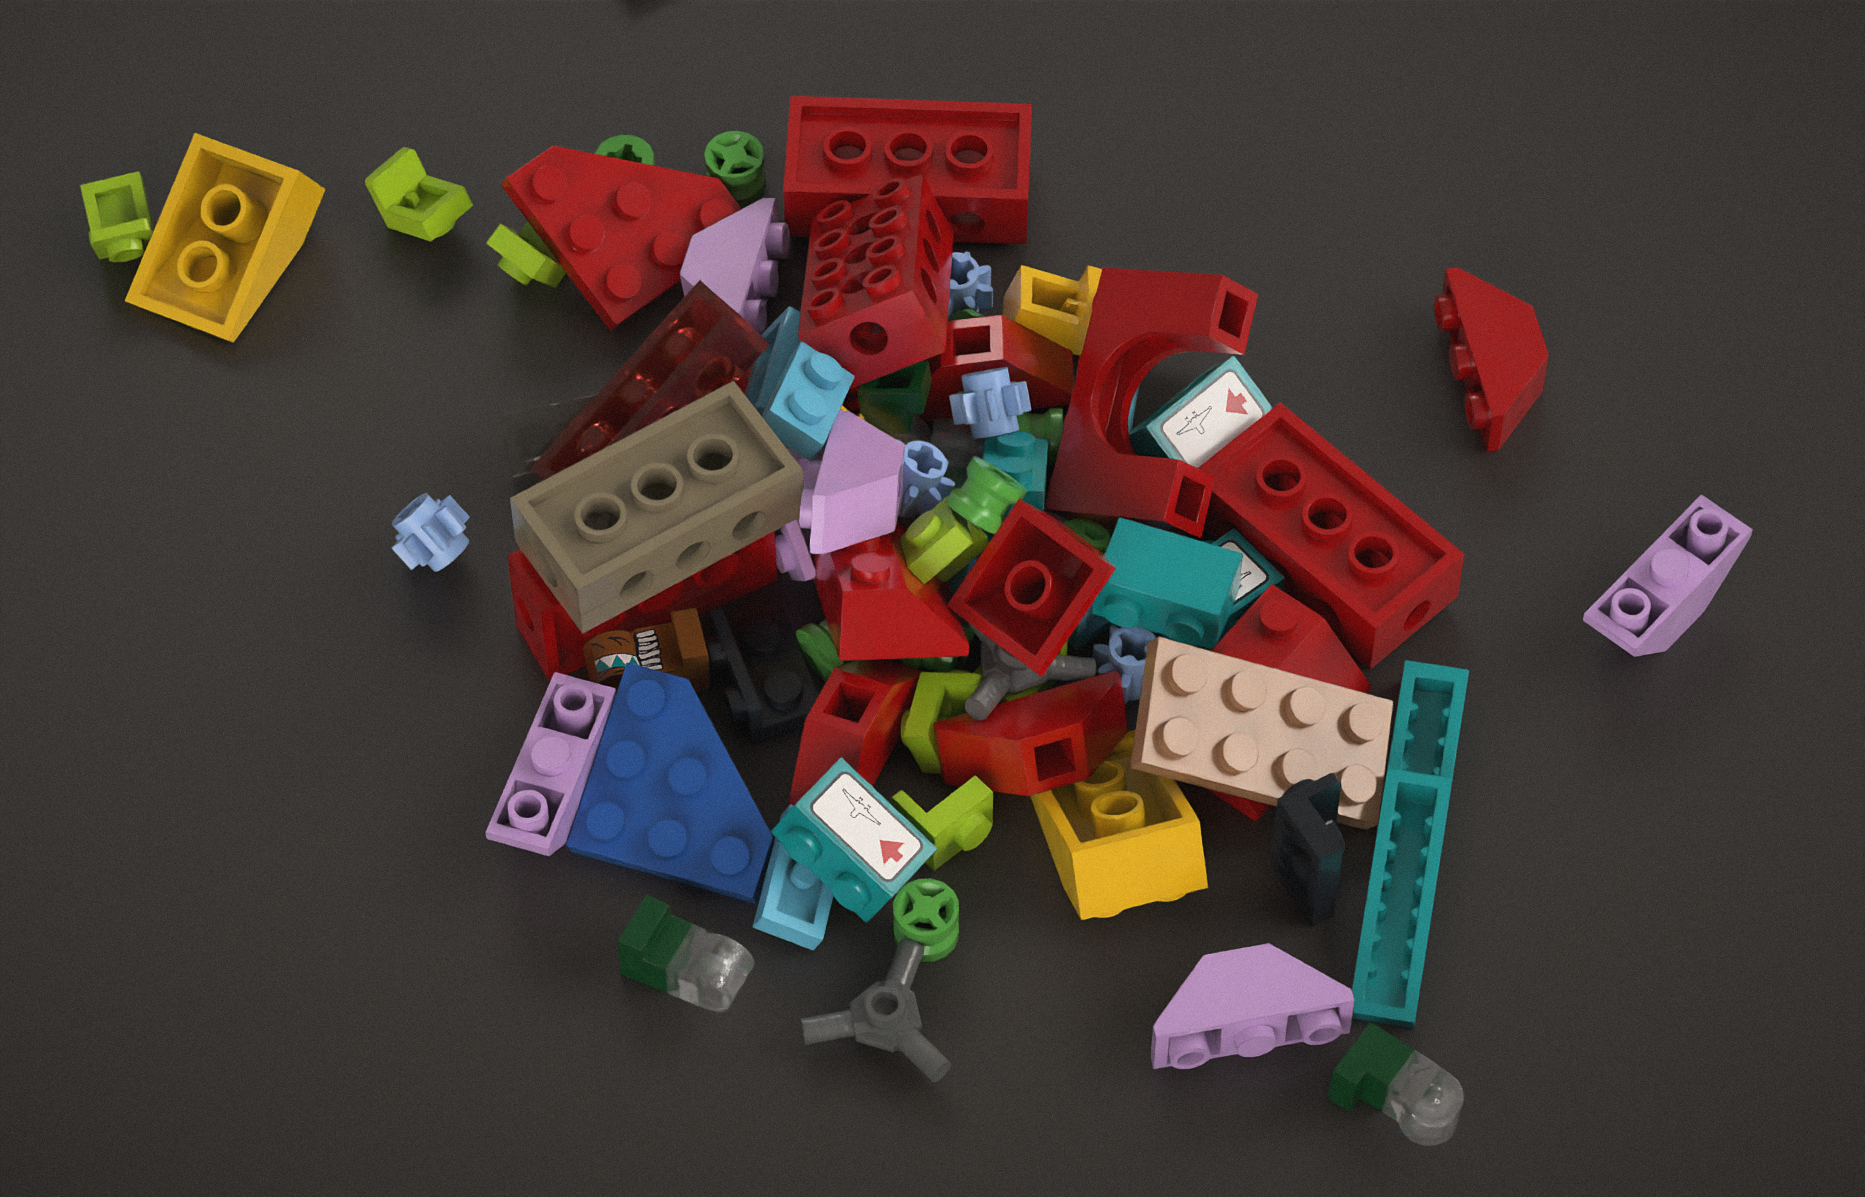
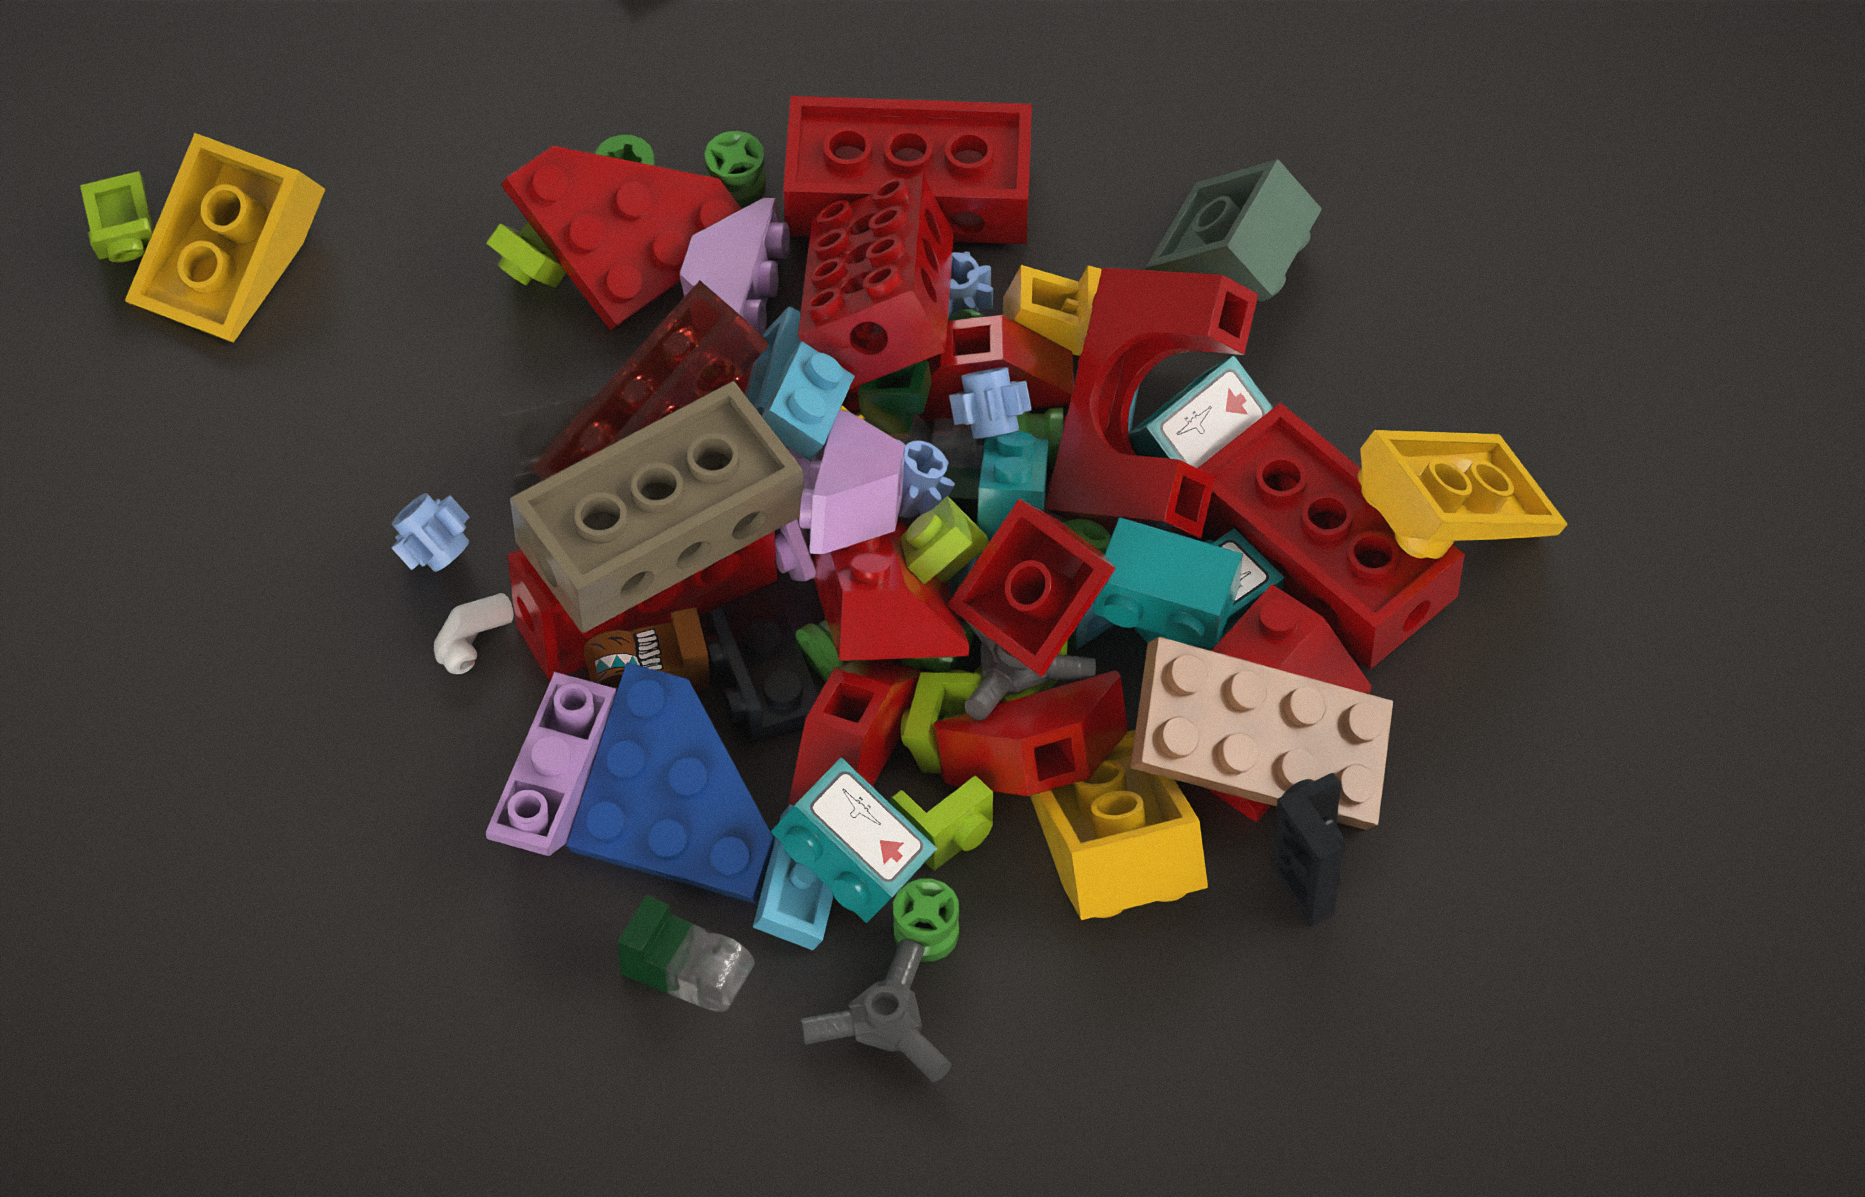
(413, 200): lime bracket -> none
(455, 639): none -> white arm
(985, 495): bright green wheel -> none
(1125, 655): light blue gear -> none
(1240, 228): none -> sand green slope
(1247, 1006): lavender slope -> none
(1400, 1085): leg -> none
(1409, 844): teal slope -> none
(1452, 489): none -> yellow slope
(1494, 351): red slope -> none
(1671, 580): lavender slope -> none

